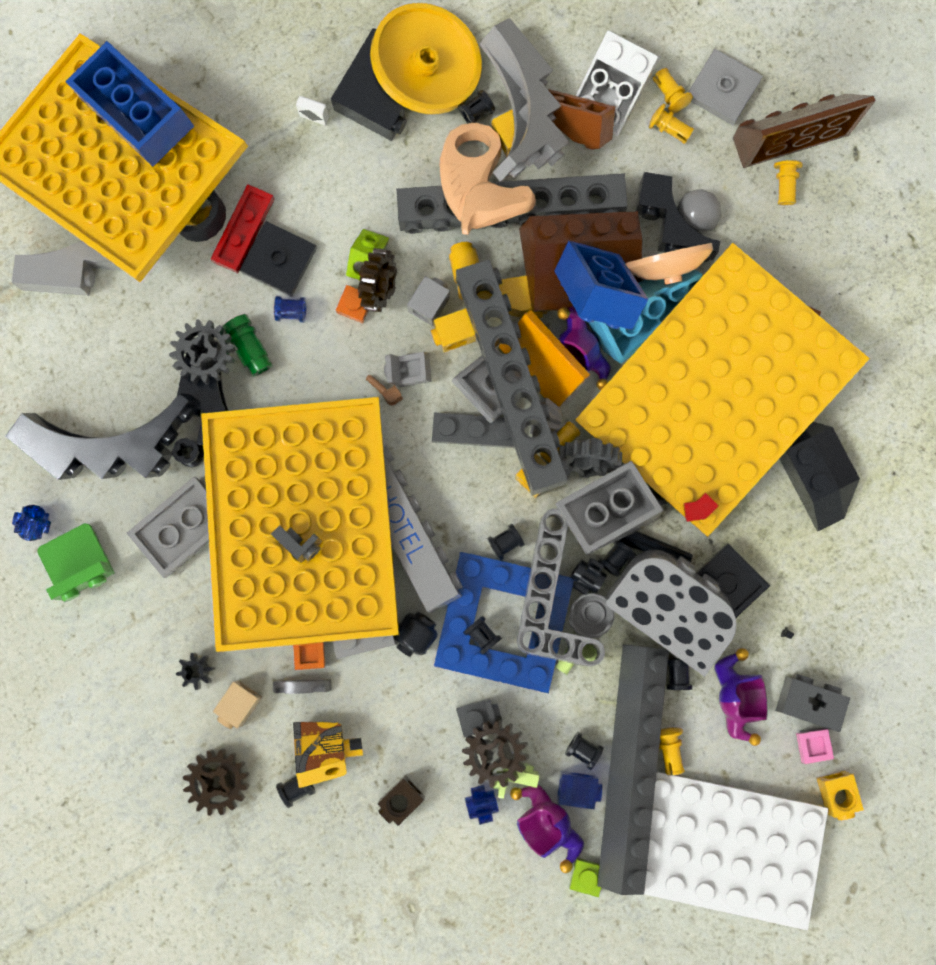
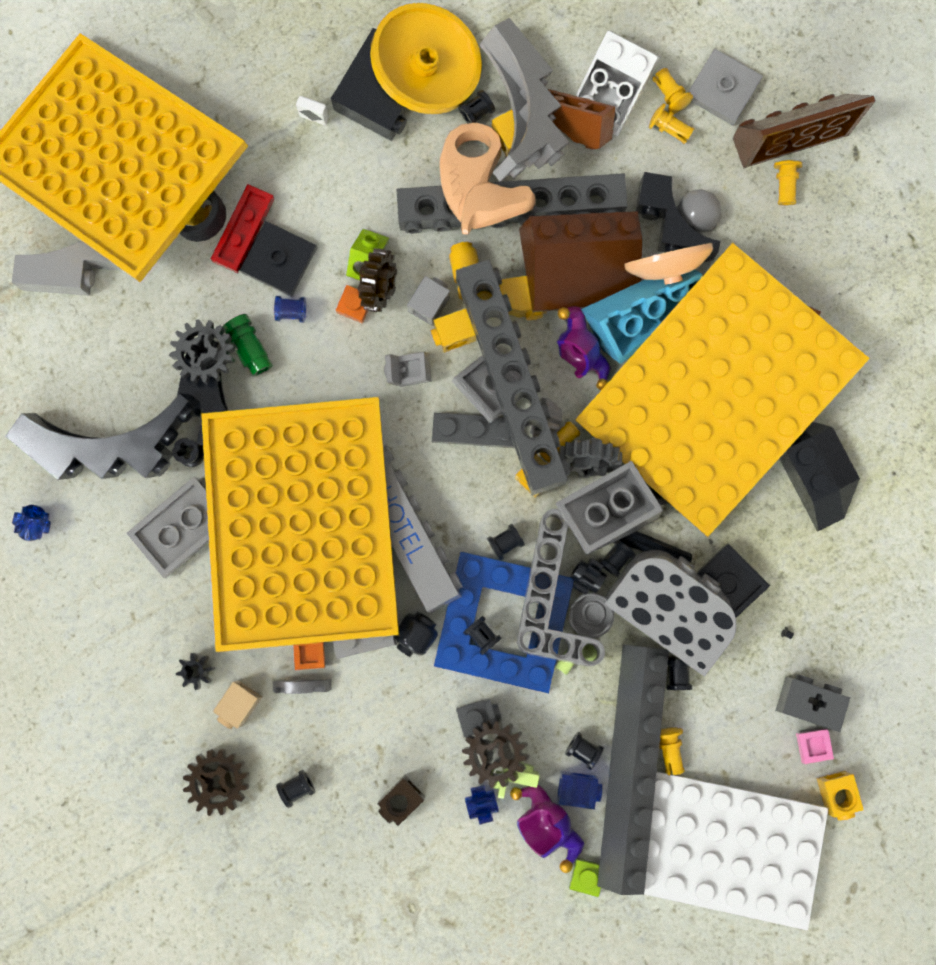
(74, 563): bright green bracket -> none
(130, 103): blue brick -> none
(291, 542): dark grey bracket -> none
(322, 751): torso -> none
(391, 396): medium nougat hand -> none
(551, 362): light orange tile -> none
(600, 286): blue brick -> none
(699, 509): red piece -> none
(741, 697): piece -> none

